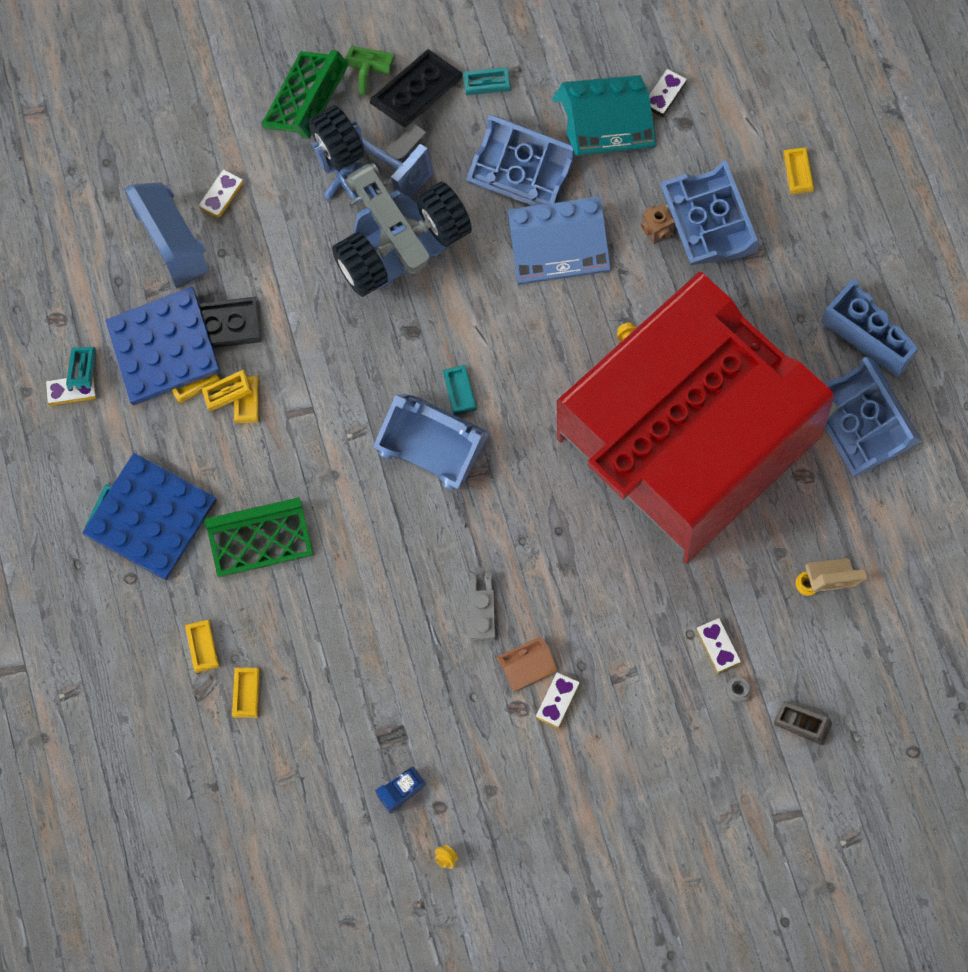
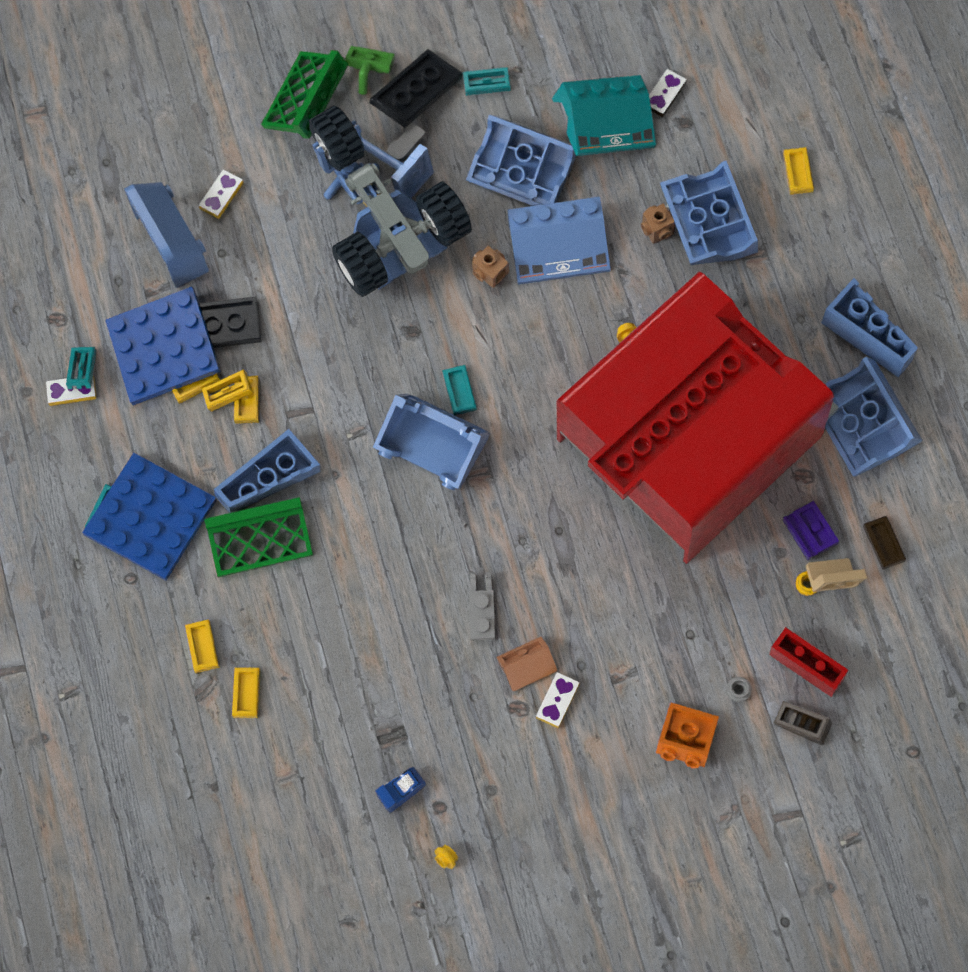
(268, 472): none -> medium blue wedge
(490, 266): none -> medium nougat brick
(687, 735): none -> orange plate
(718, 645): tile -> none
(808, 662): none -> red brick
(810, 530): none -> dark purple plate
(884, 542): none -> dark brown tile

